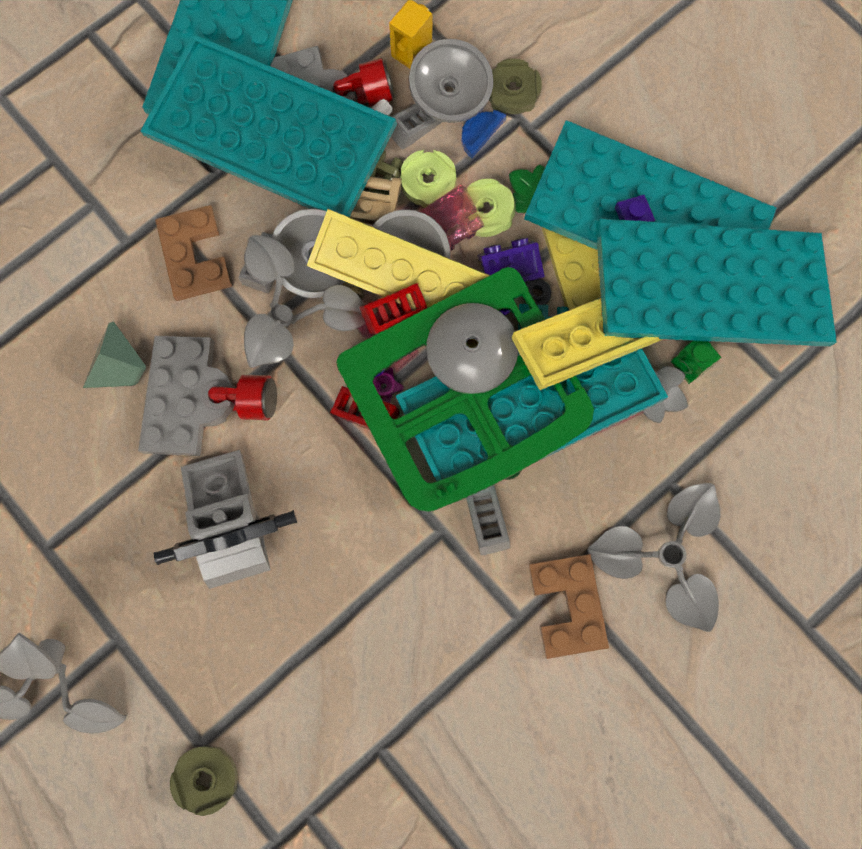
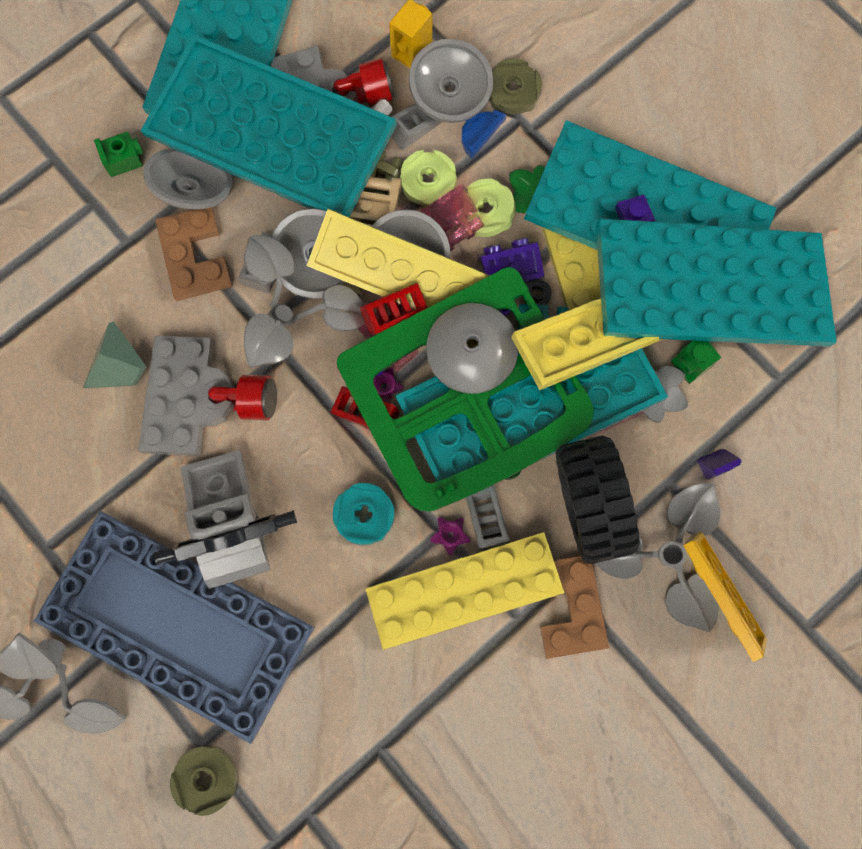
(119, 153): none -> green brick
(164, 626): none -> sand blue tile
(186, 181): none -> light grey dish
(353, 500): none -> teal plate
(456, 528): none -> magenta plate
(464, 591): none -> light yellow plate
(598, 499): none -> black tyre
(718, 463): none -> slope
(726, 595): none -> yellow plate

